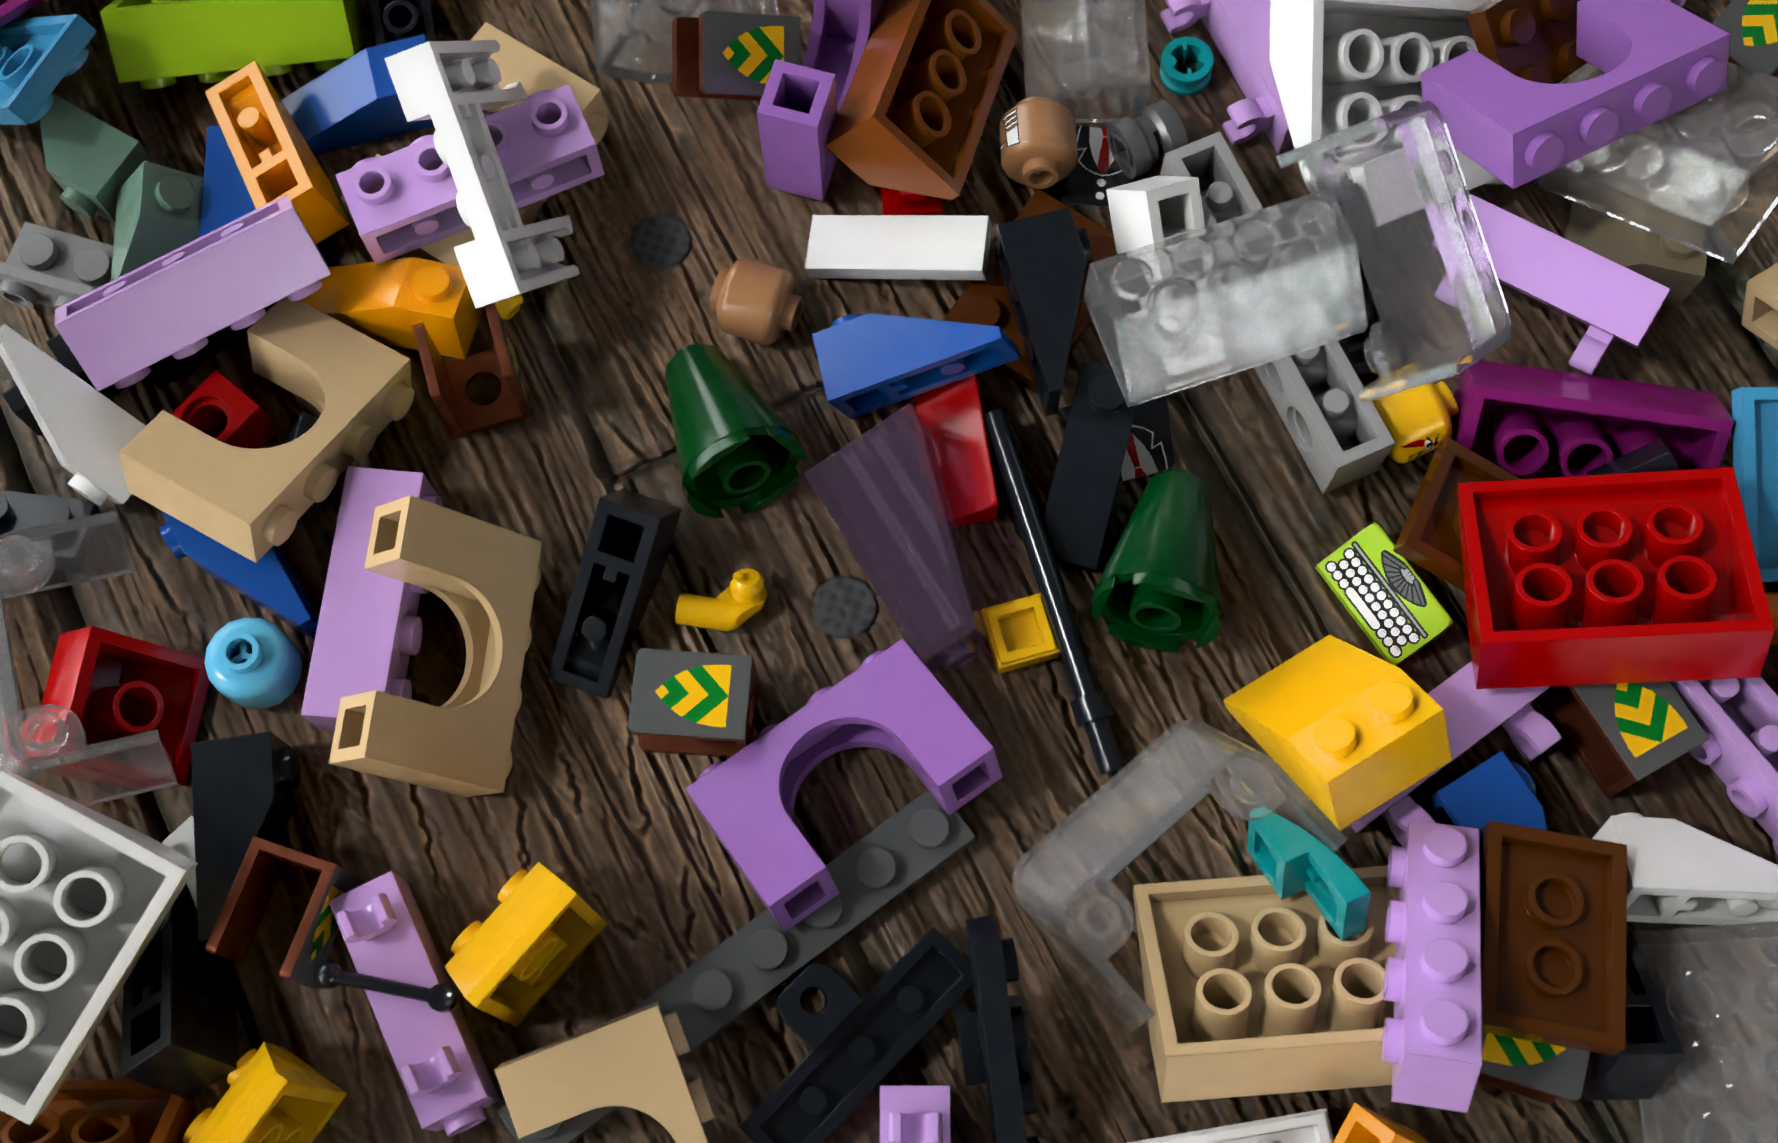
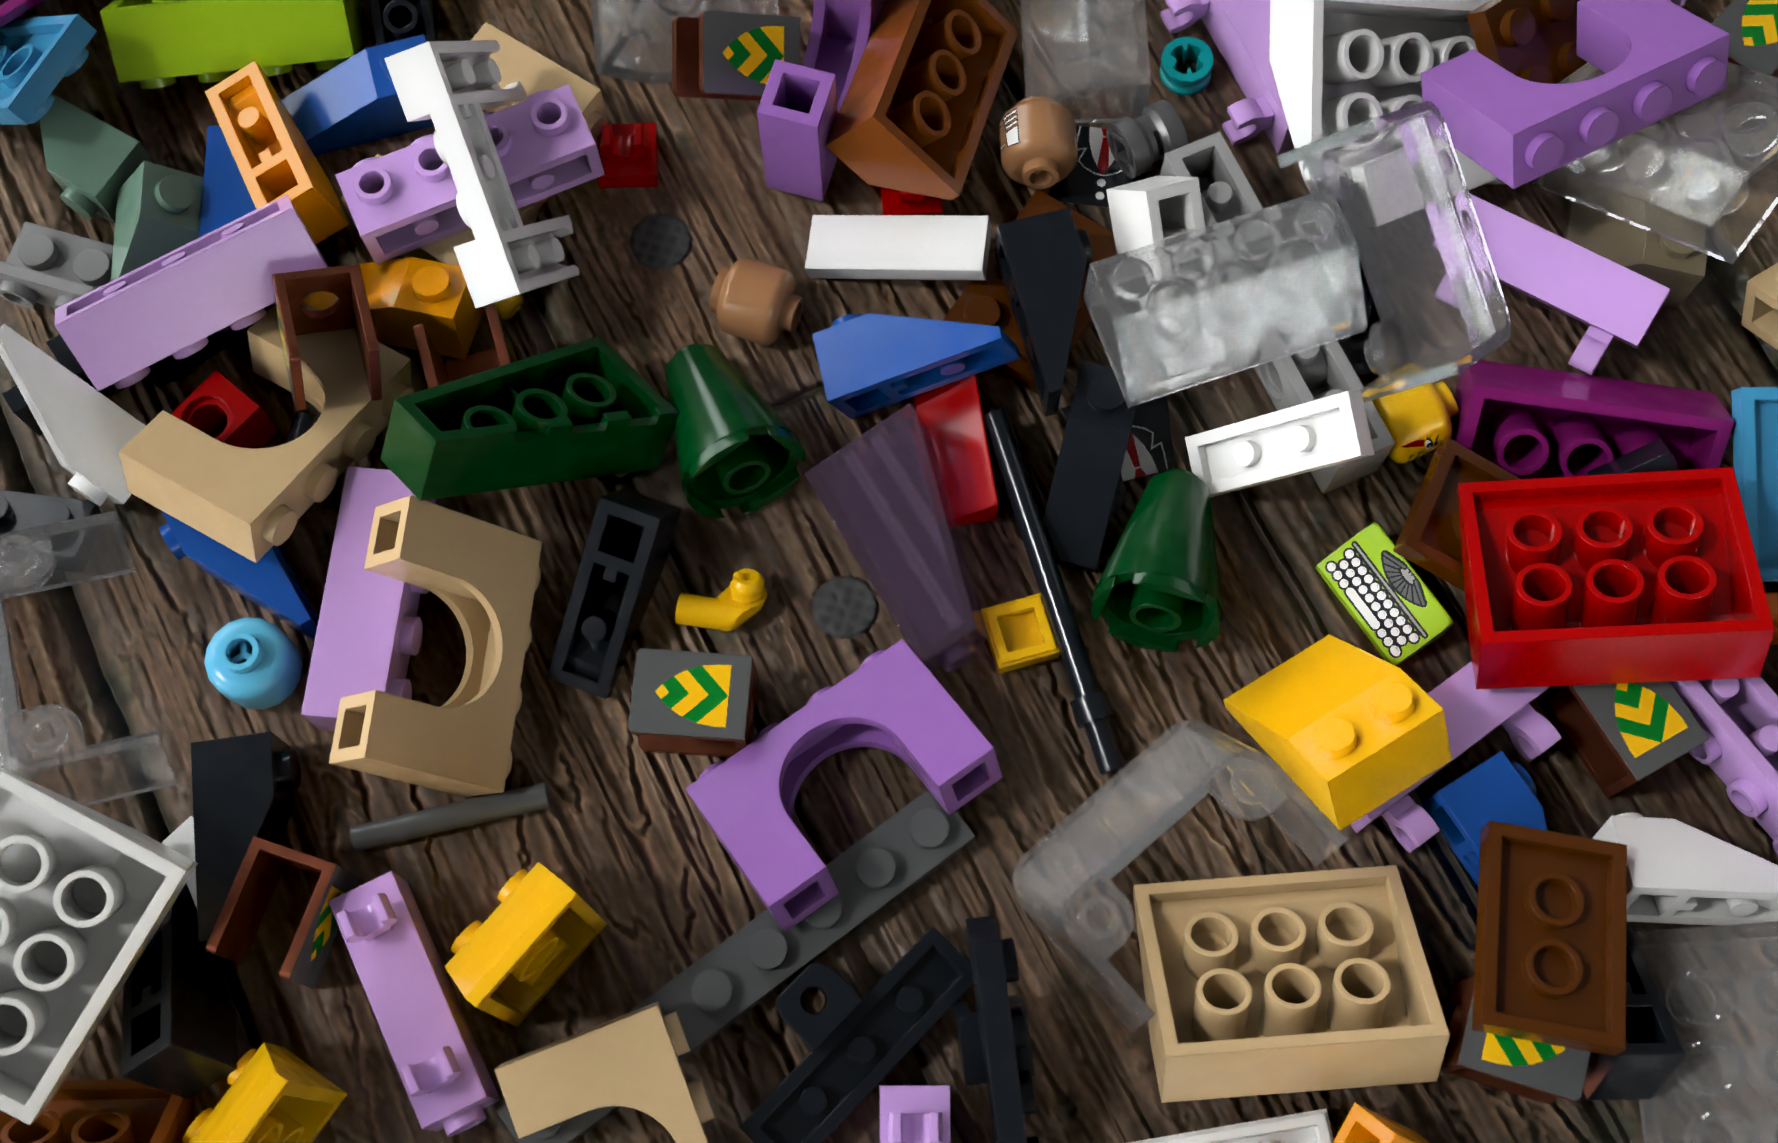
(128, 689): red slope -> none
(347, 313): none -> copper piece
(439, 997): black hinge -> none
(450, 816): none -> dark grey bar
(529, 425): none -> dark green wedge
(628, 155): none -> red tile
(1282, 443): none -> white plate
(1300, 862): teal slope -> none
(1435, 967): lavender brick -> none

